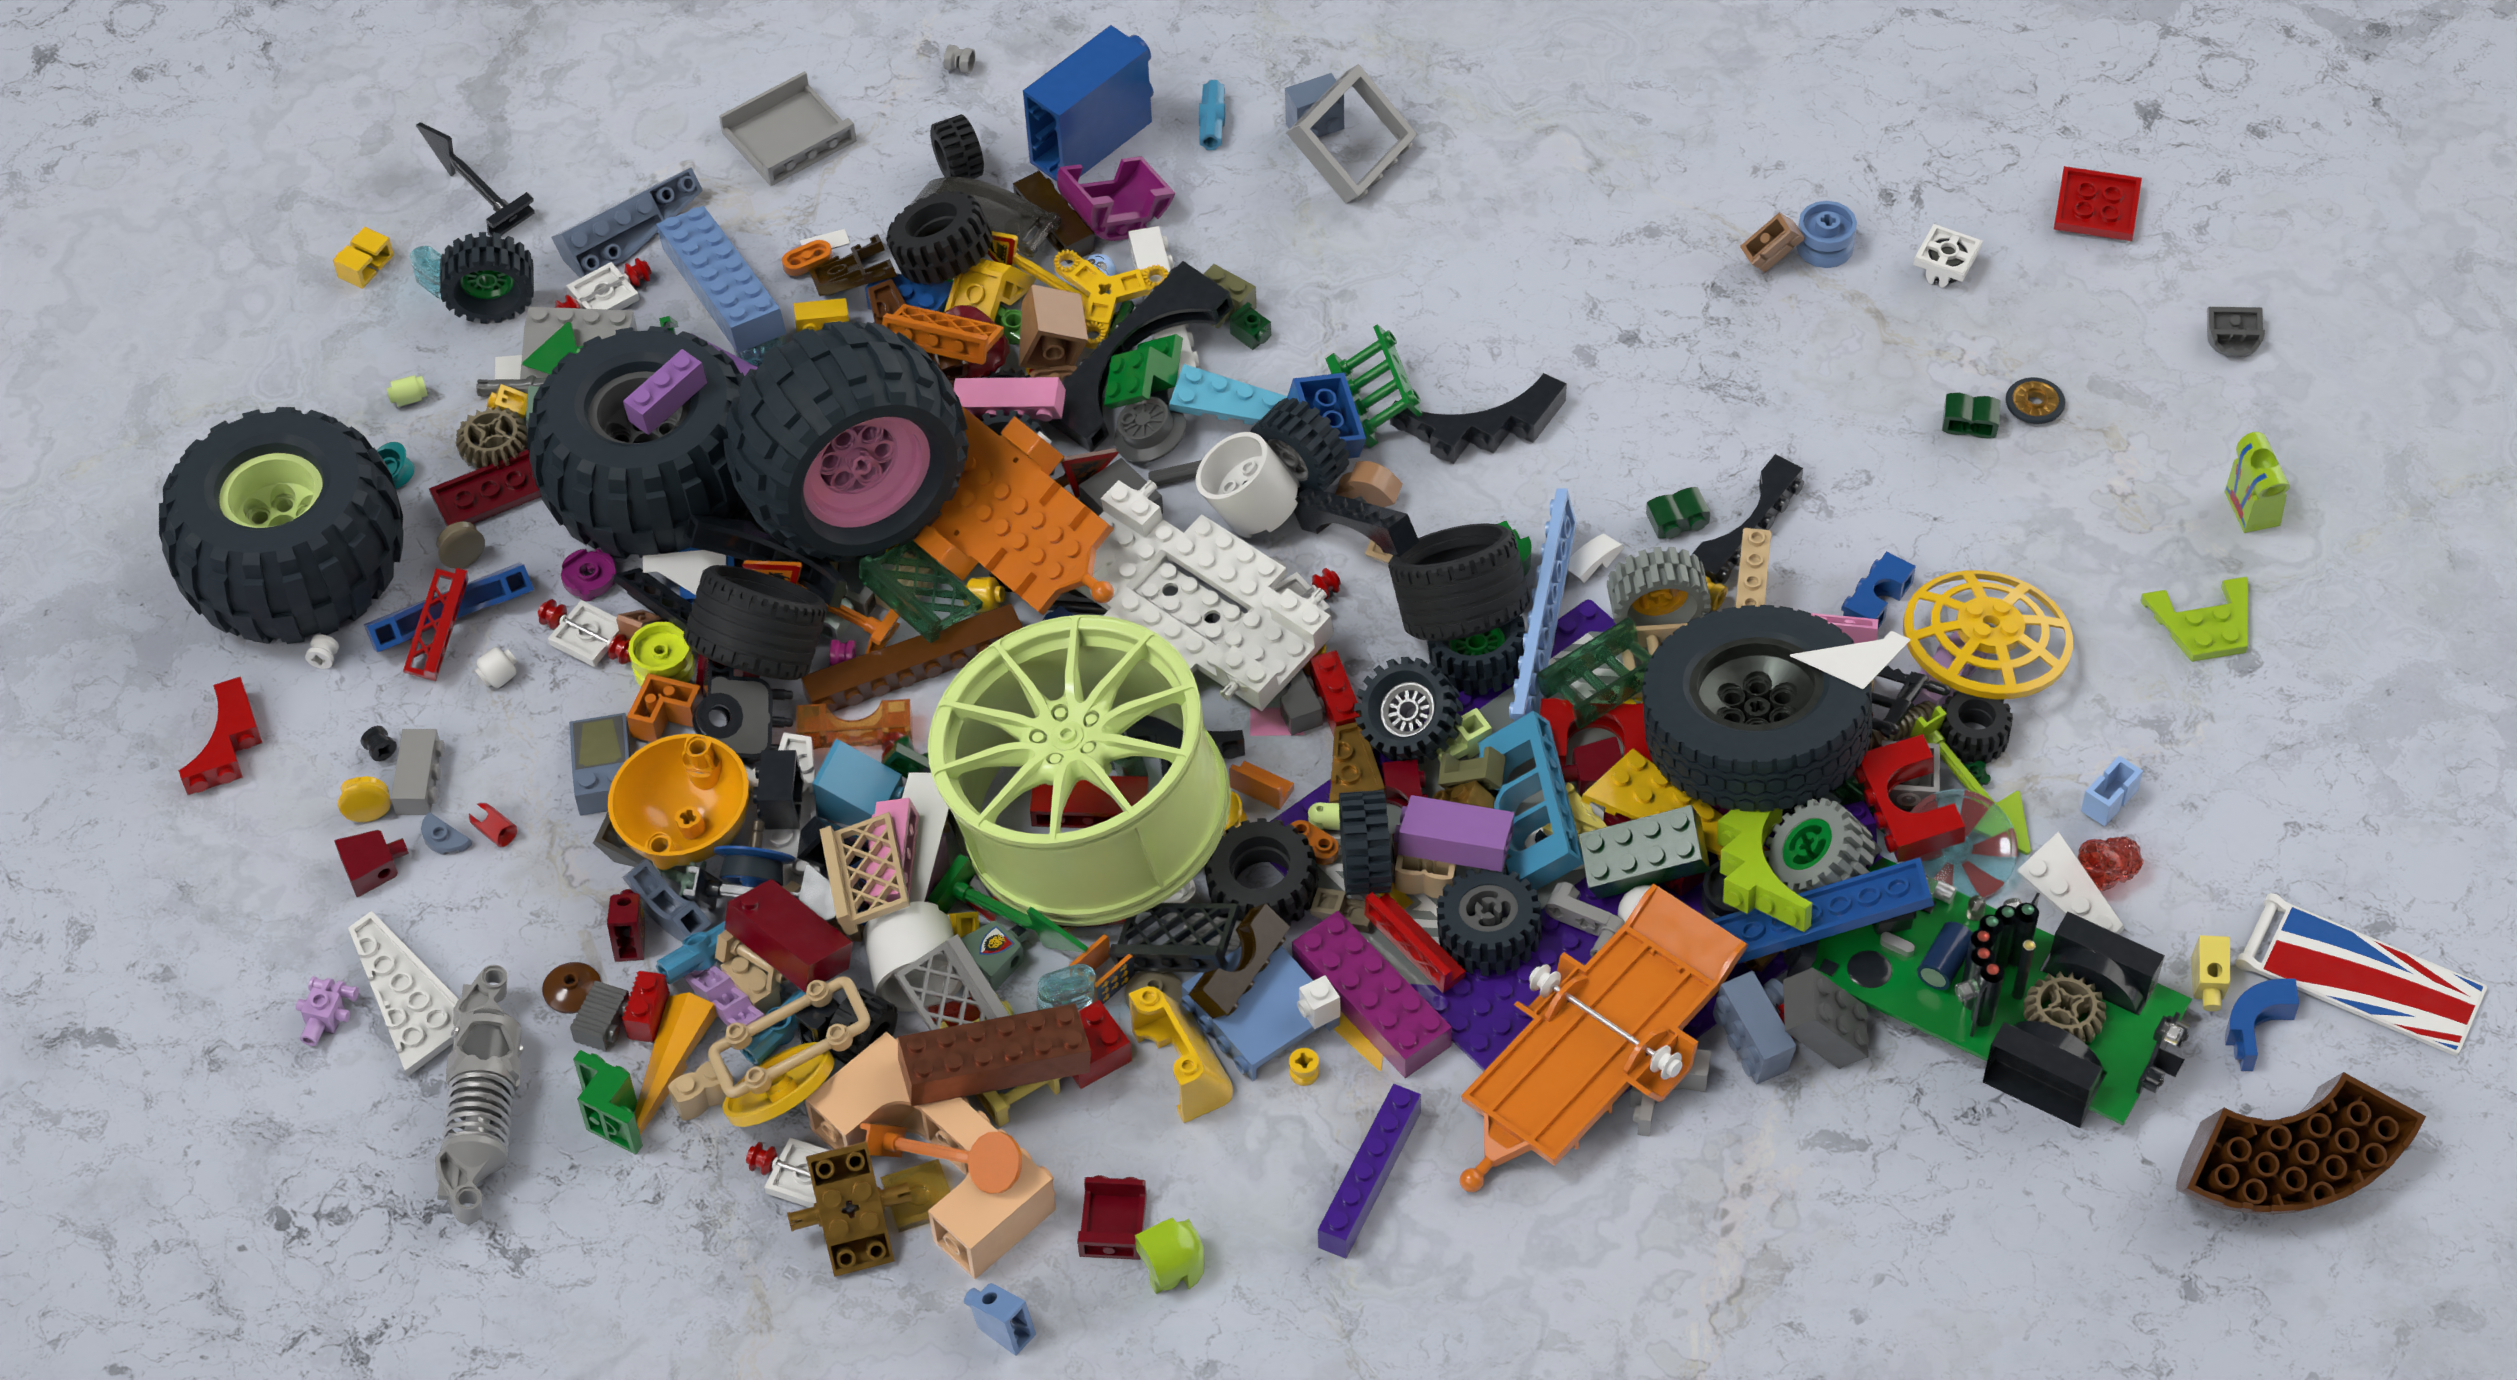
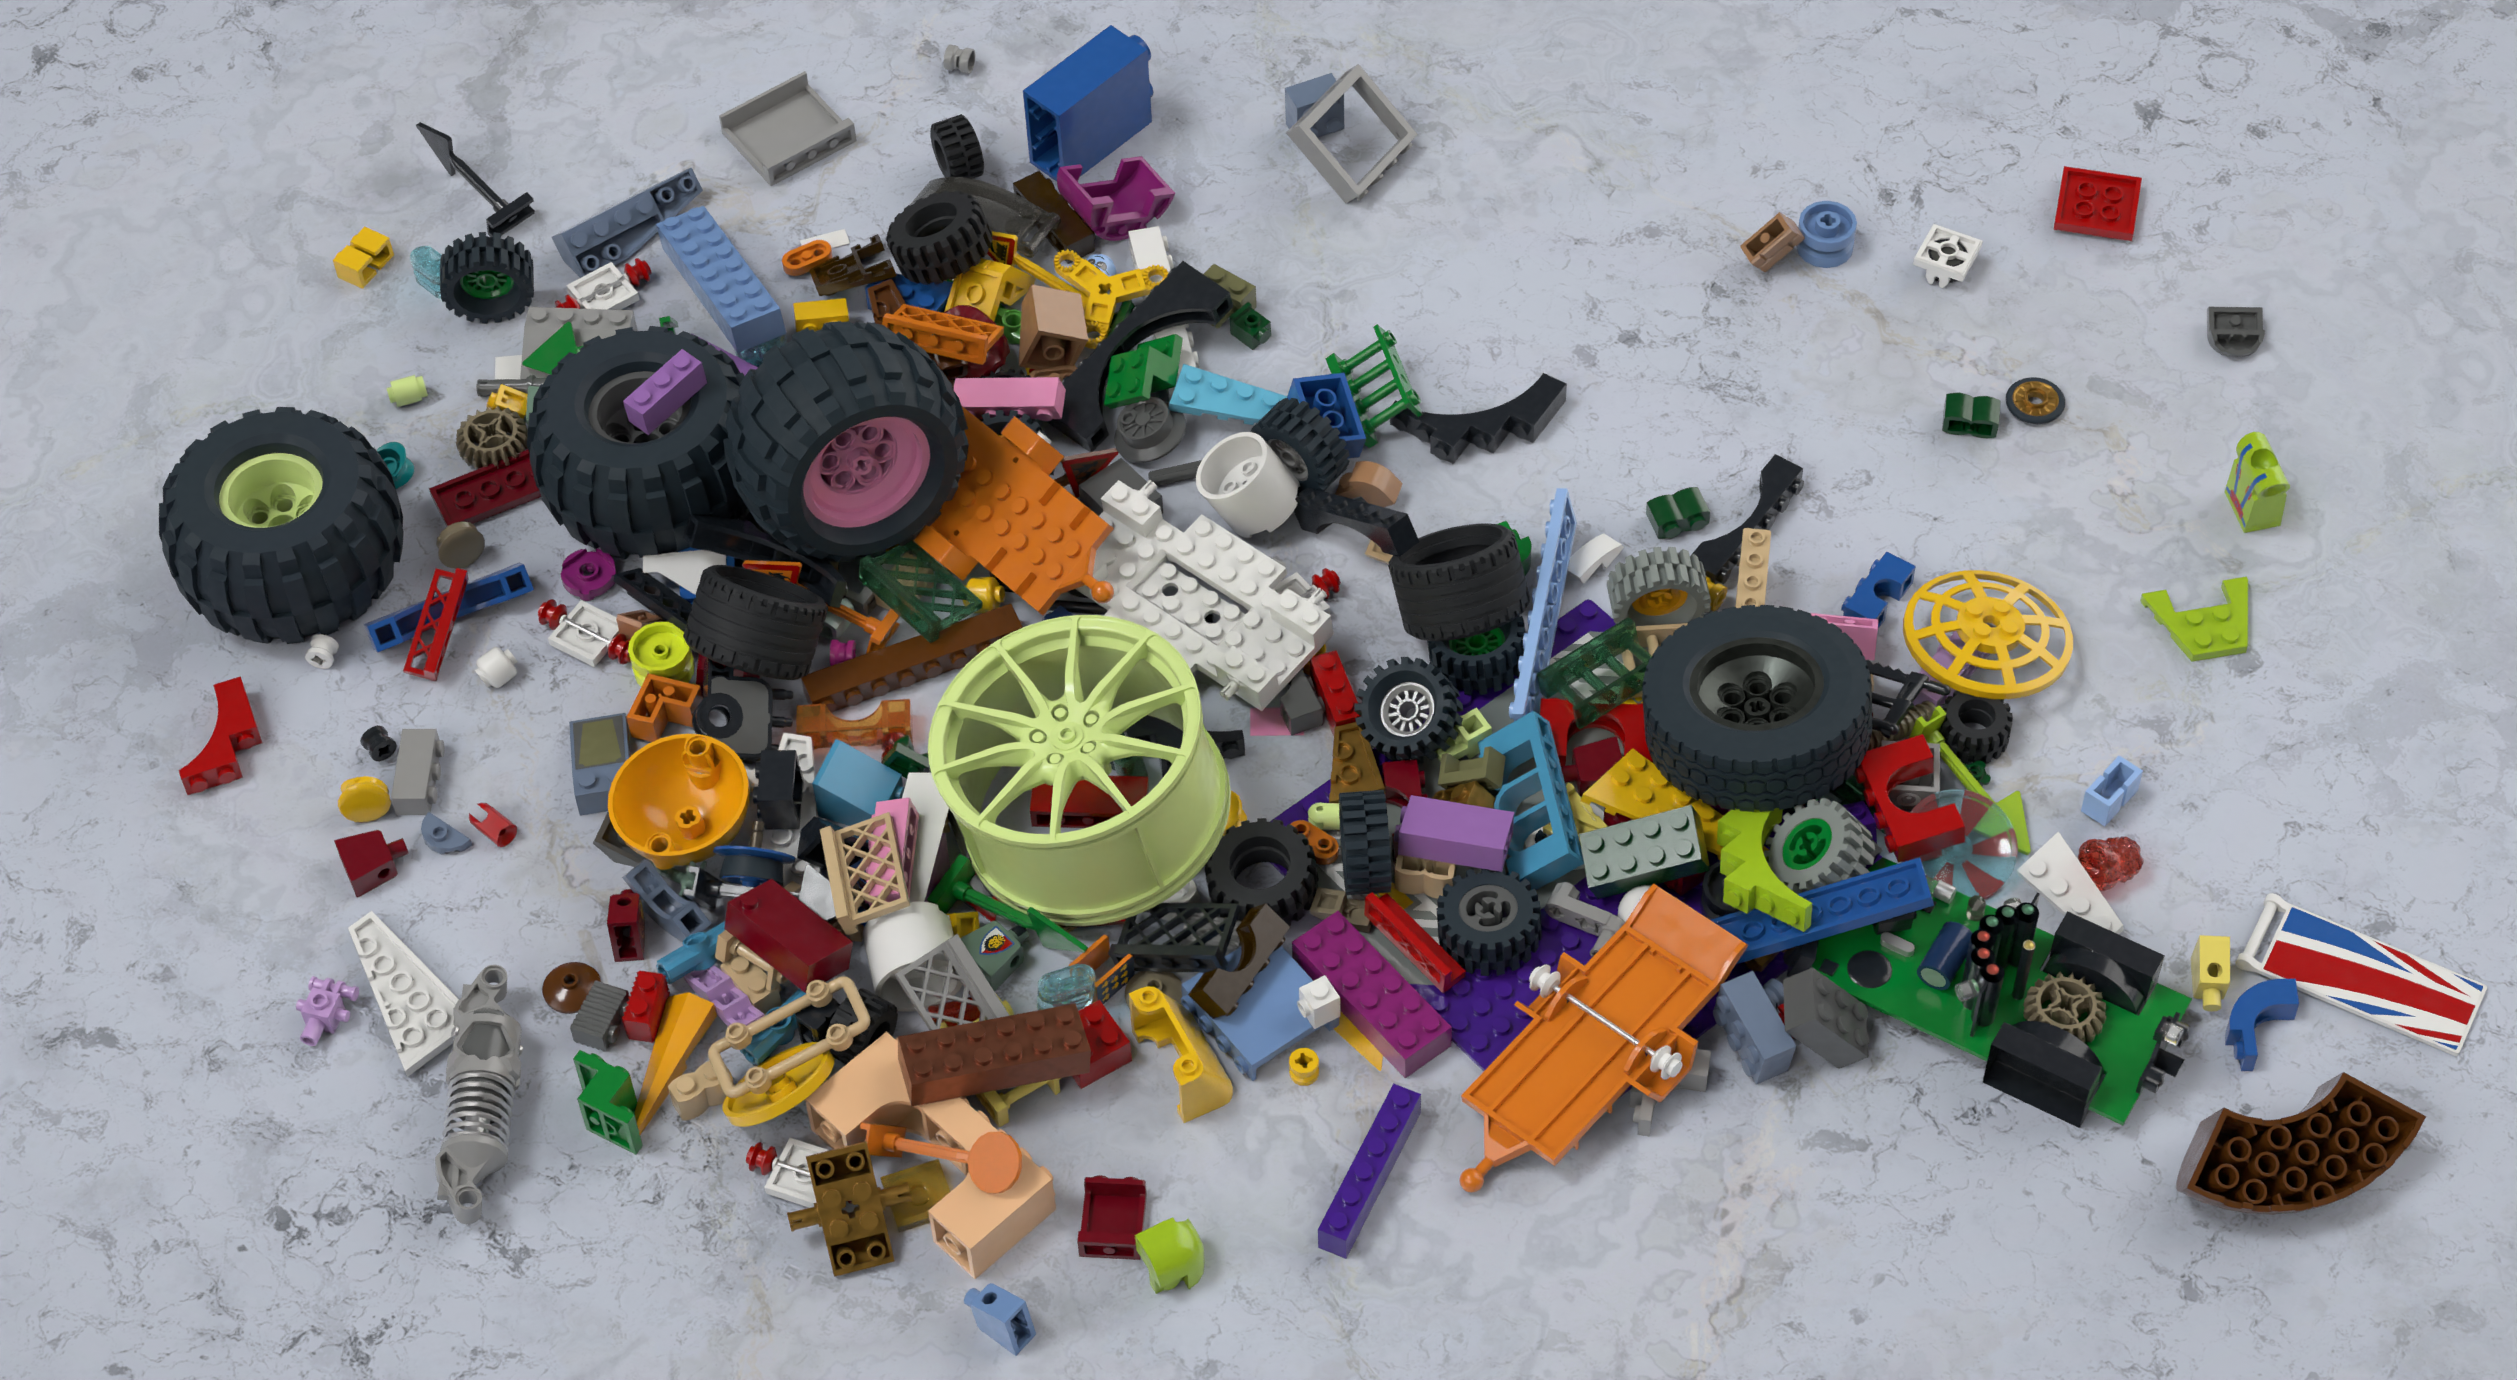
(1212, 115): dark azure piece -> none
(1260, 784): orange panel -> none
(1856, 662): white sticker -> none

